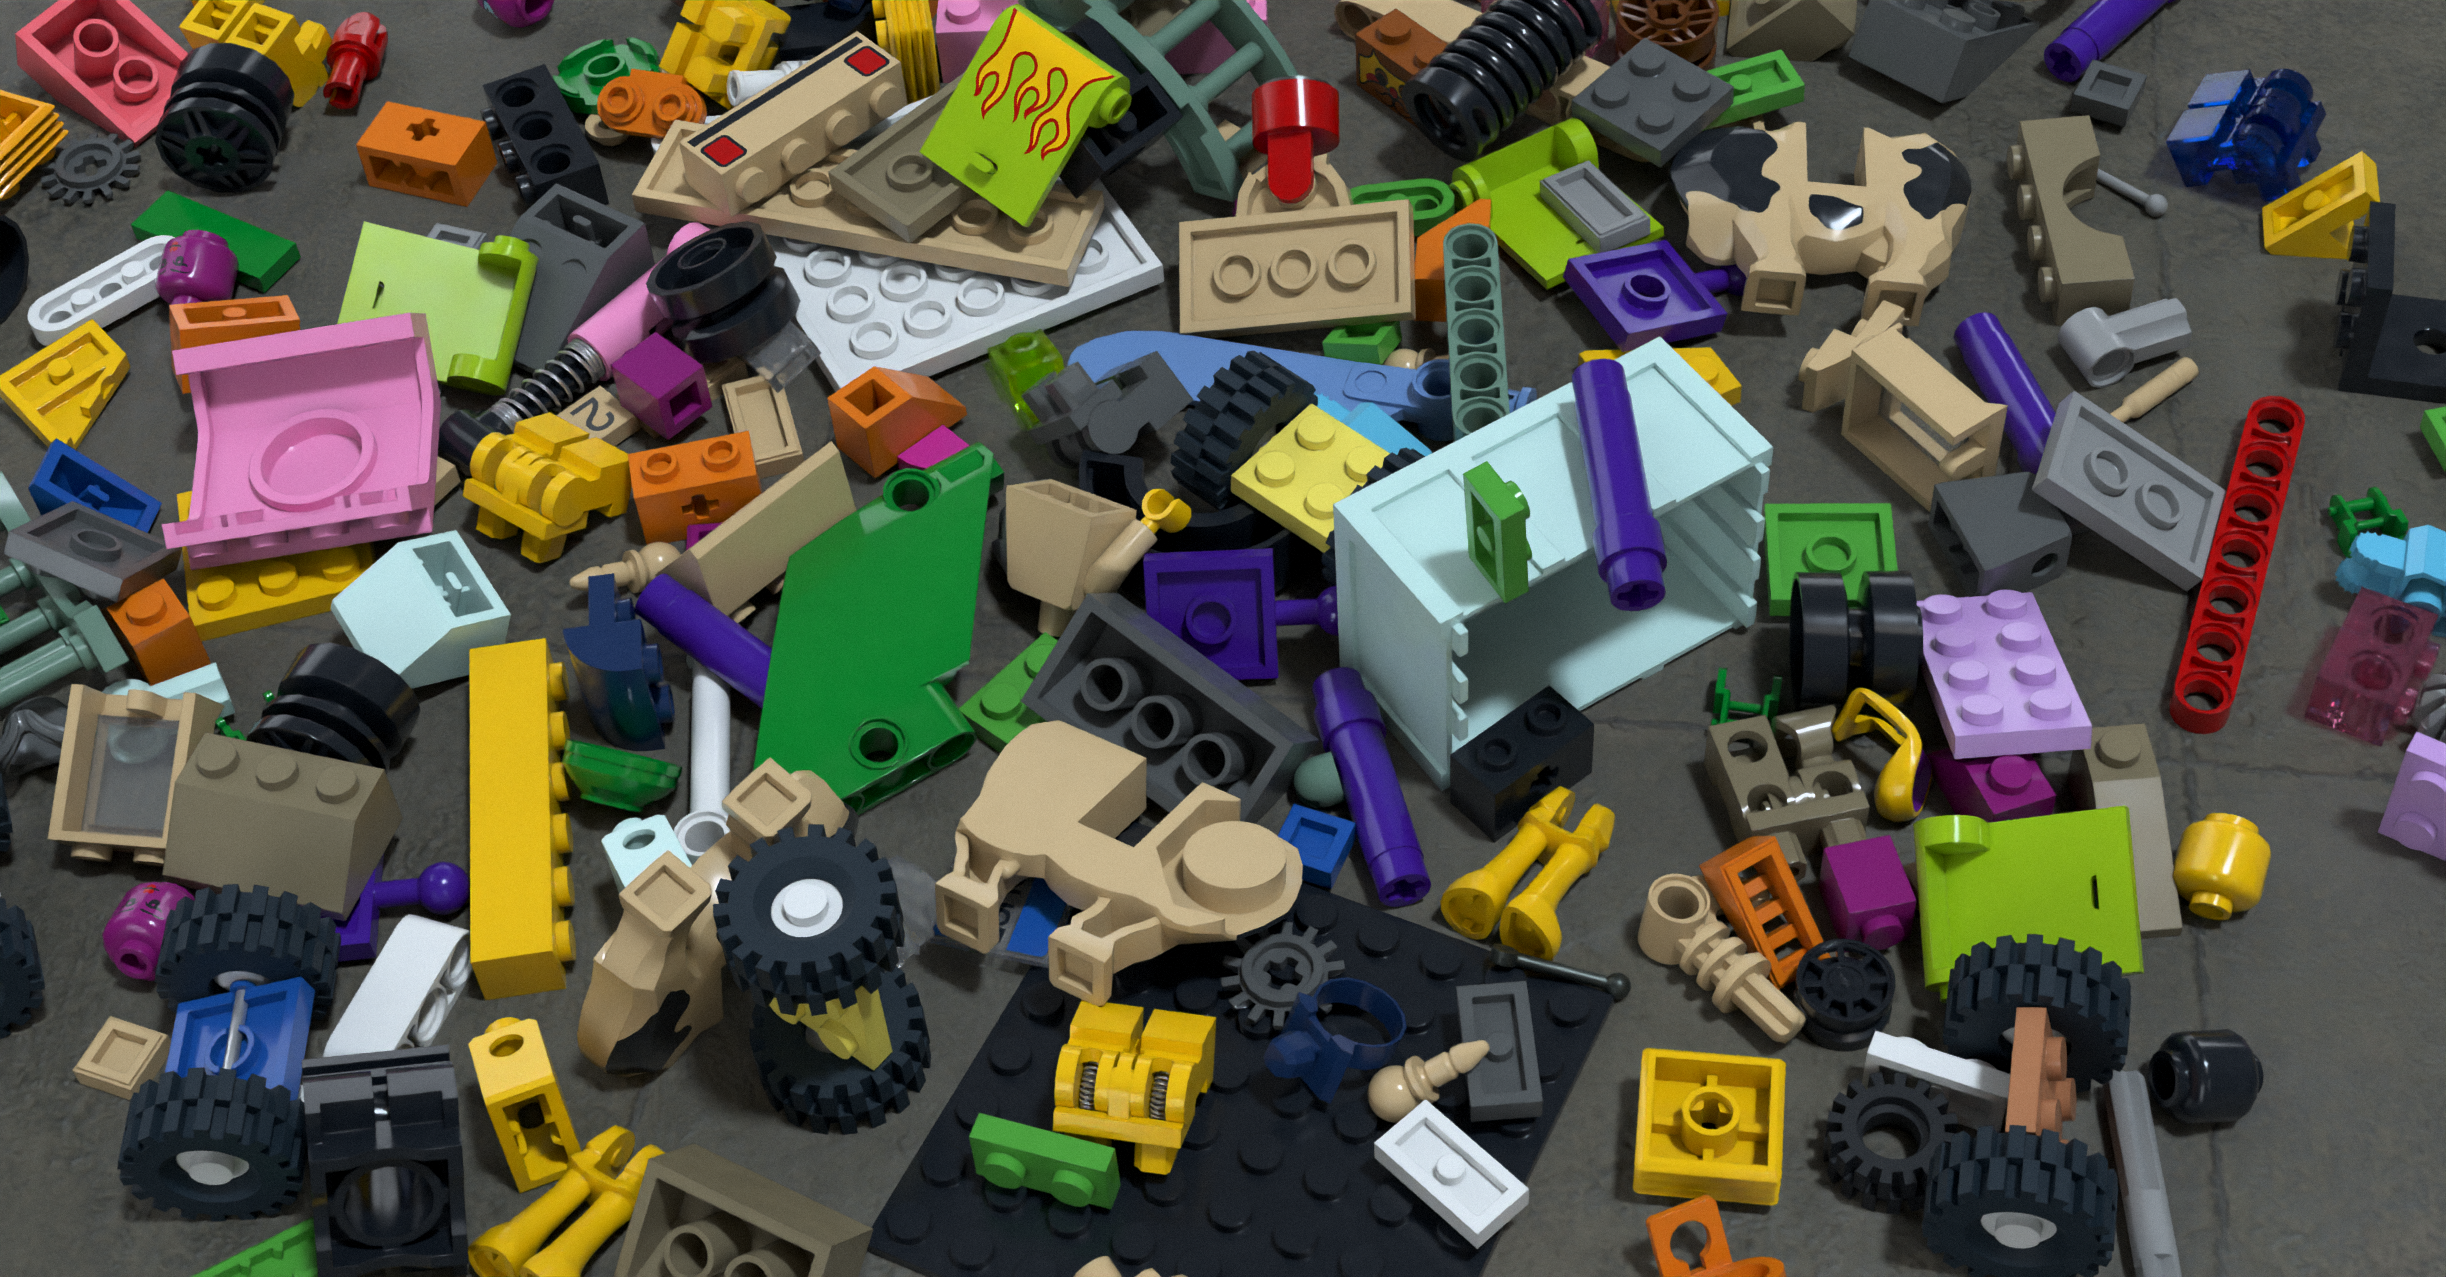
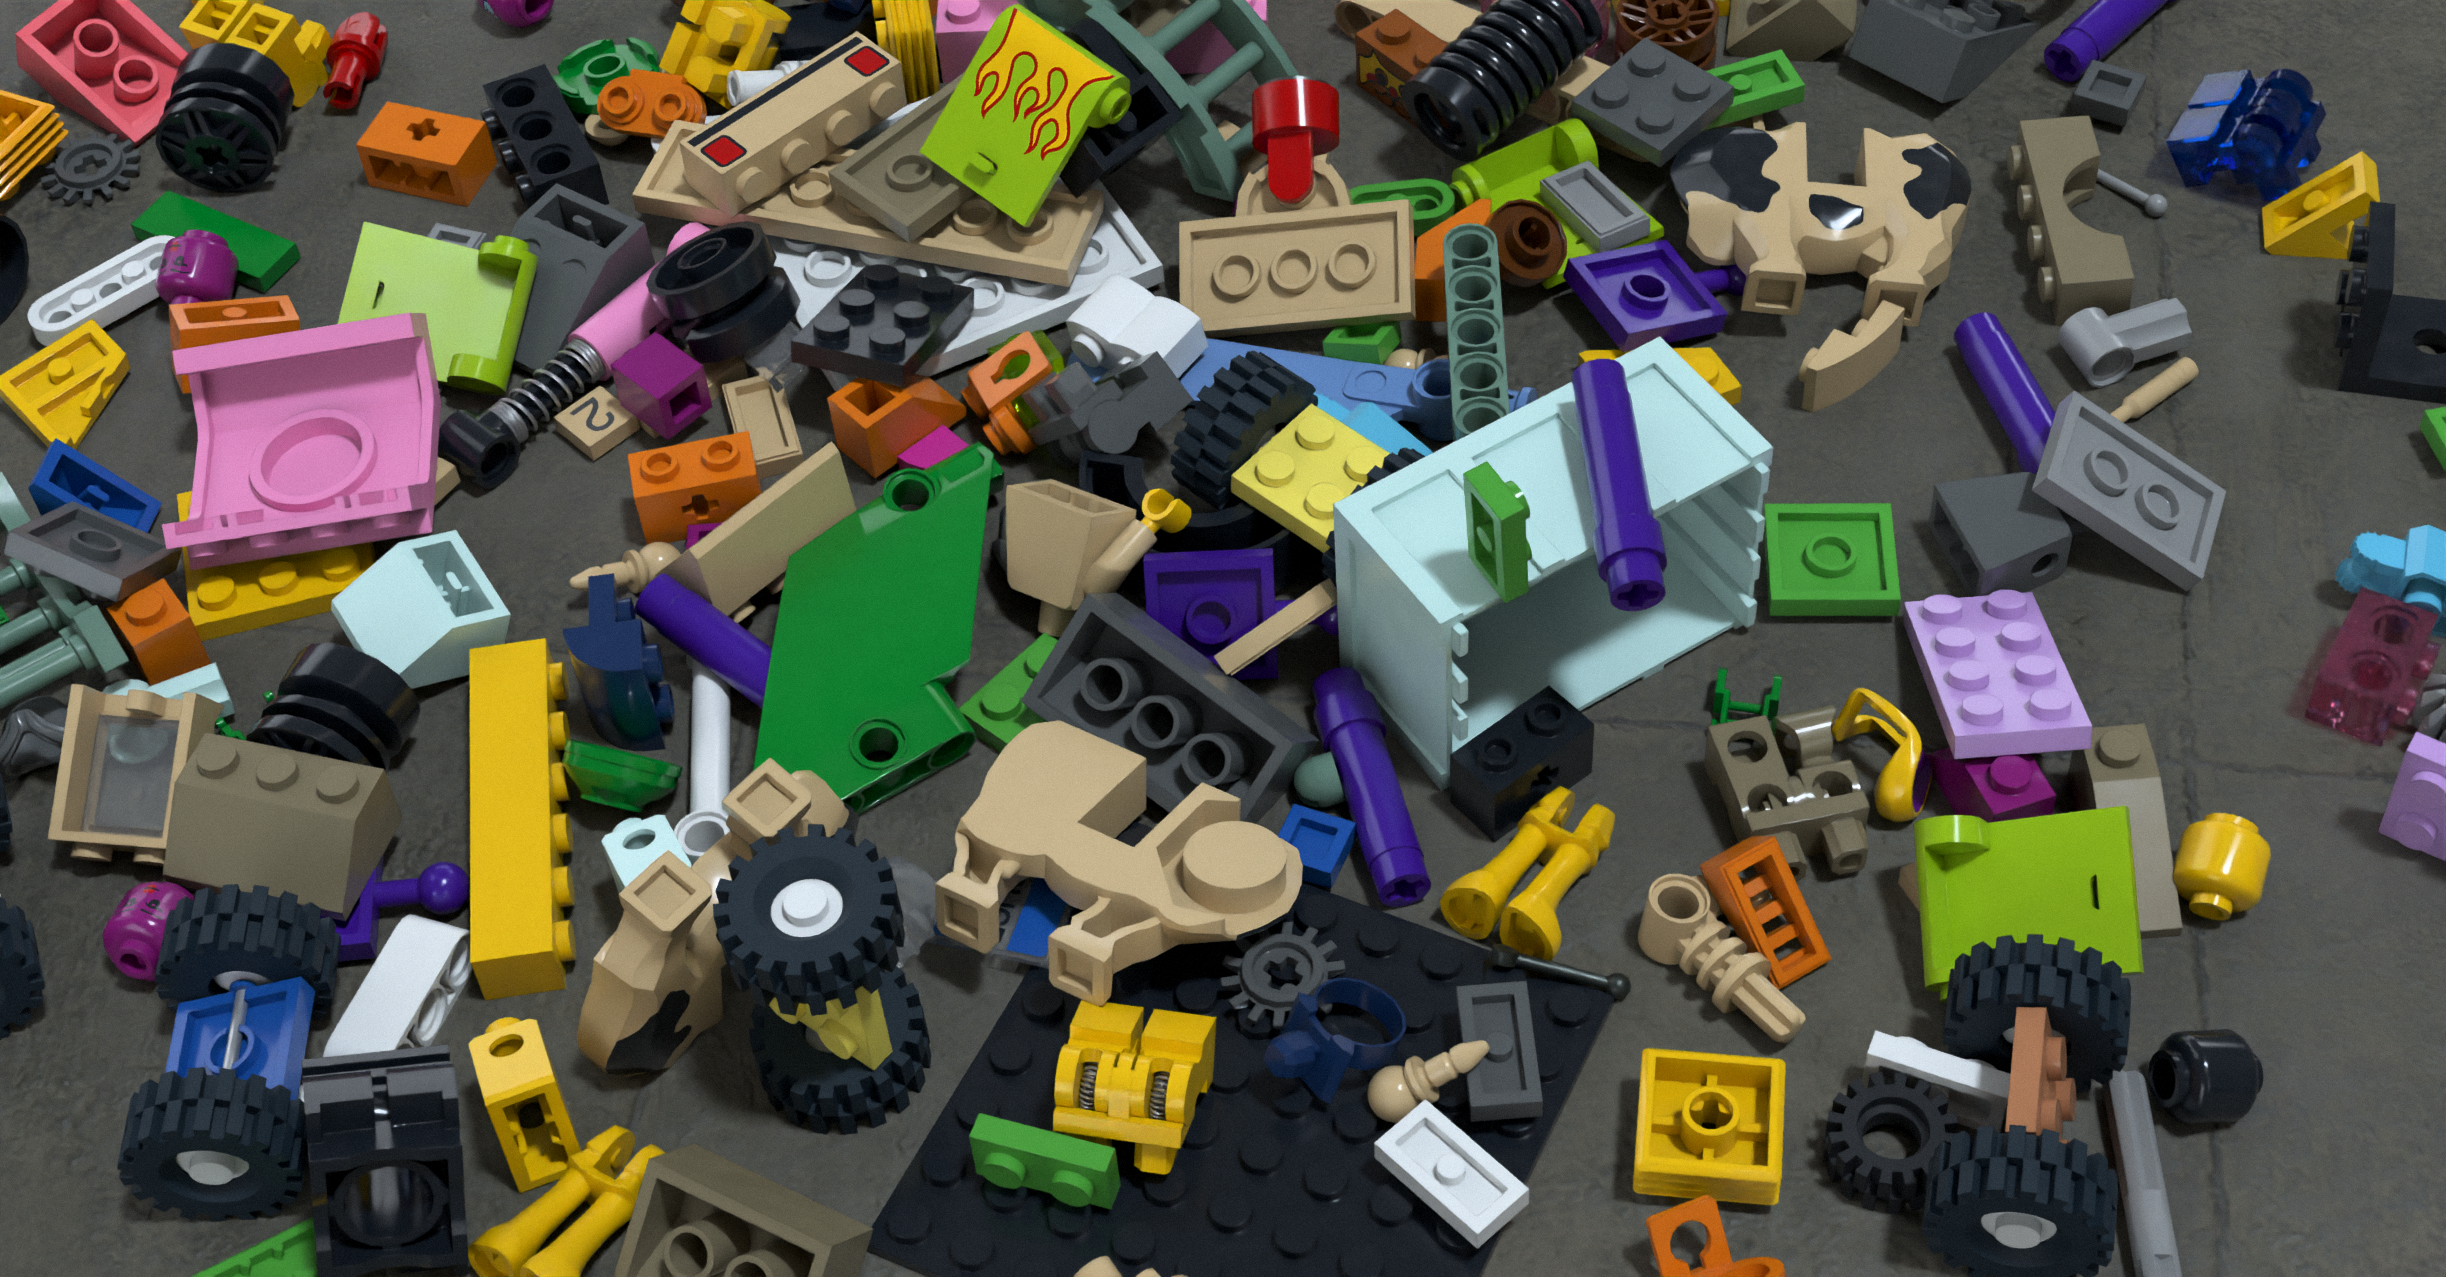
(122, 1058): tan tile -> none
(545, 483): yellow hips -> none
(883, 325): none -> black plate
(994, 398): none -> orange bracket
(1129, 322): none -> white brick
(1278, 628): none -> tan tile
(1528, 242): none -> reddish brown plate
(1844, 995): black wheel -> none
(1867, 892): magenta brick -> none
(1875, 638): black wheel -> none
(1917, 417): tan window -> none
(2234, 582): red beam -> none
(2390, 521): green piece -> none

